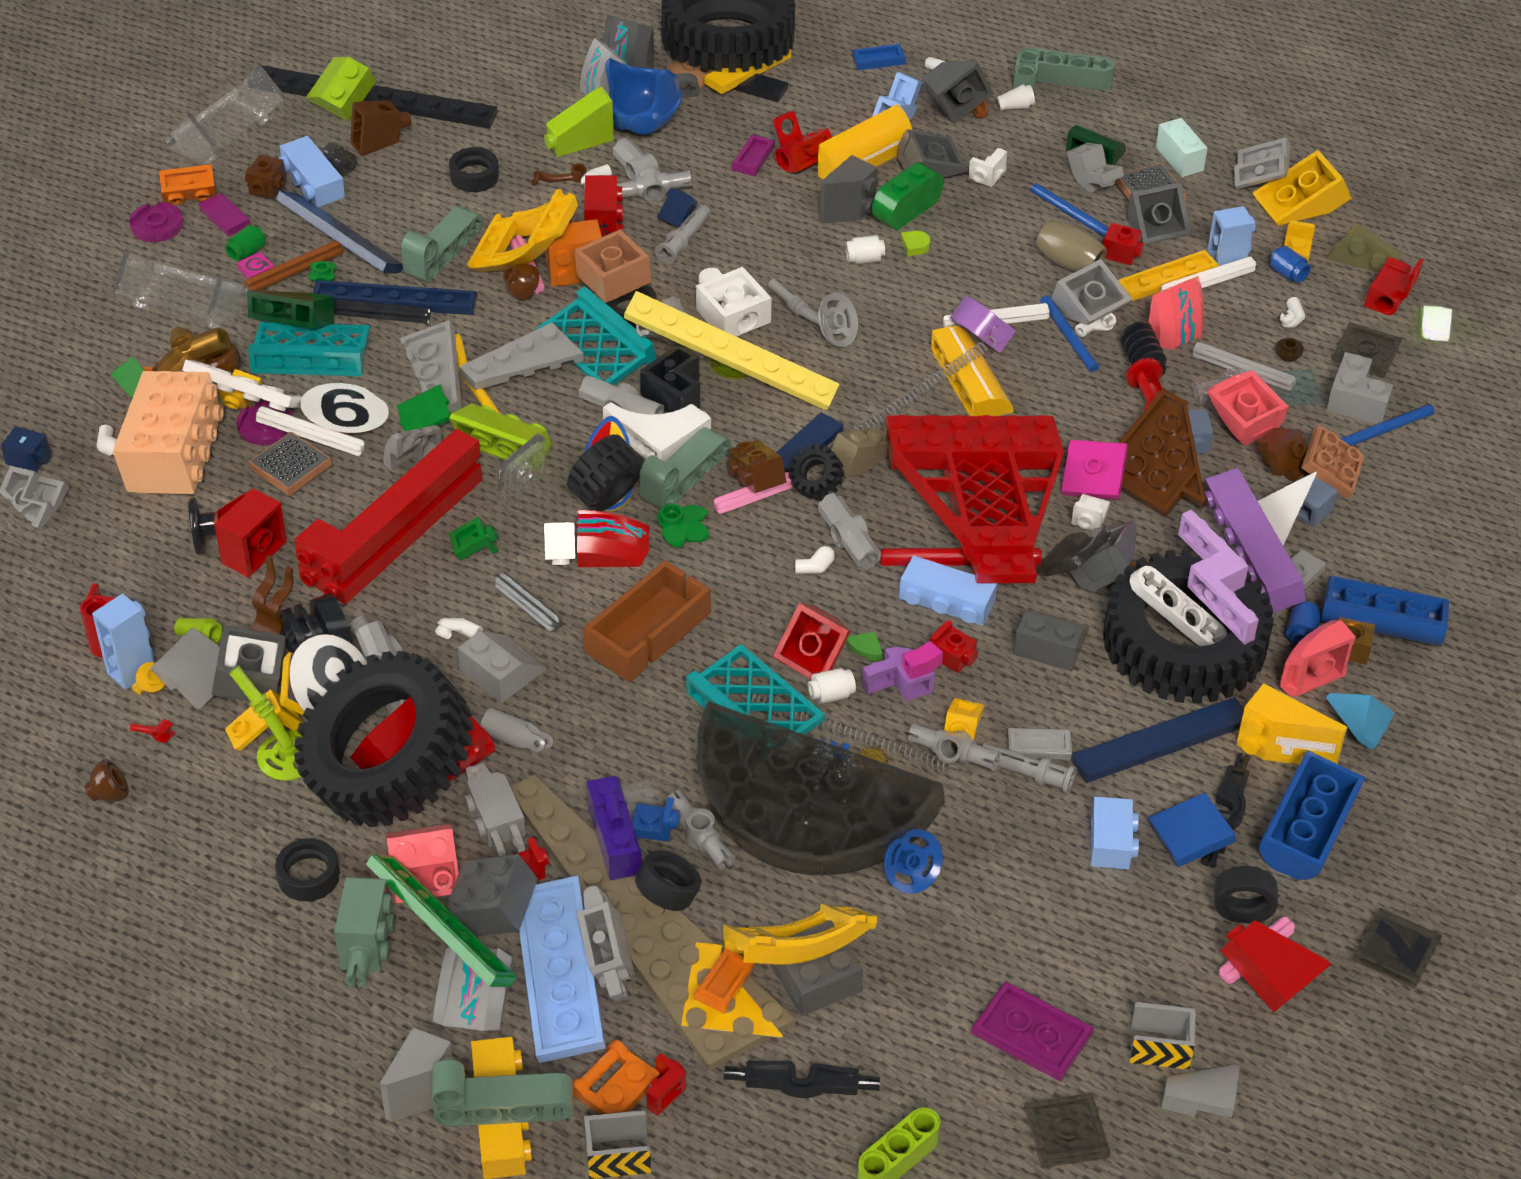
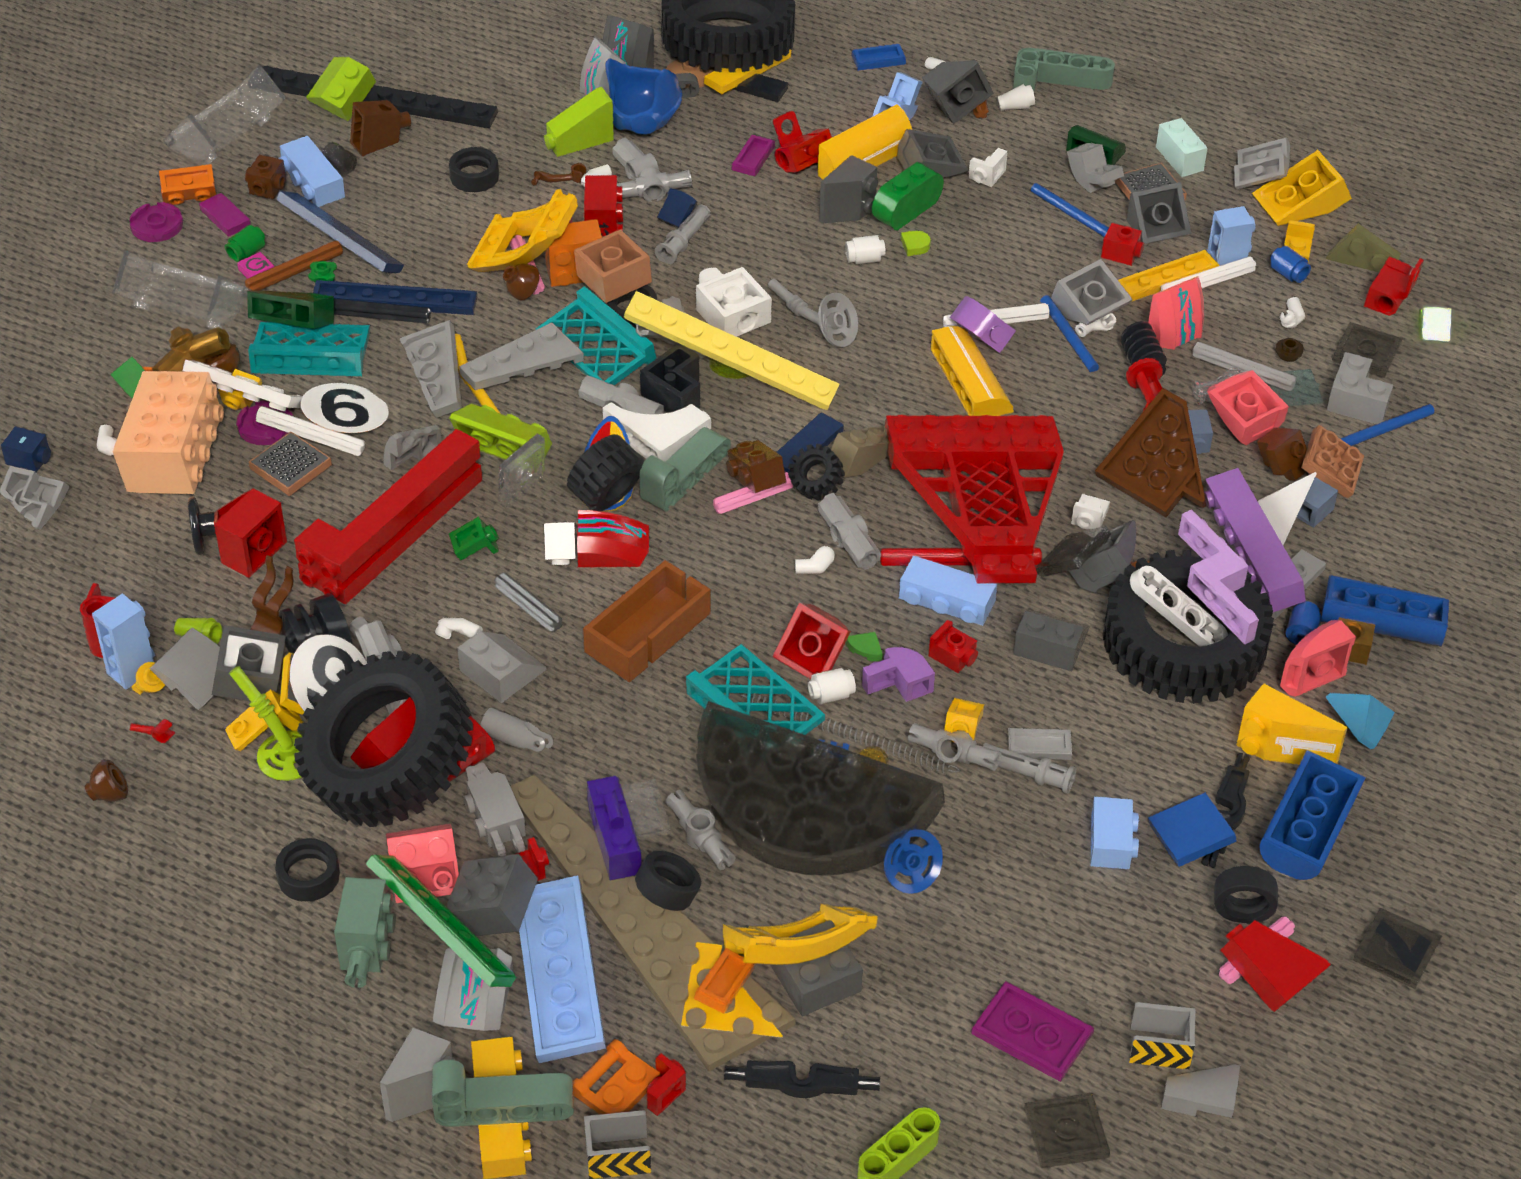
(425, 409): green piece -> none
(427, 255): sand green beam -> none
(605, 943): light grey hinge -> none
(656, 821): blue bracket -> none
(682, 524): green plate -> none
(922, 660): dark pink piece -> none
(926, 385): light grey piece -> none
(1069, 245): dark tan piece -> none
(1094, 469): dark pink plate -> none
(1158, 740): dark blue tile -> none

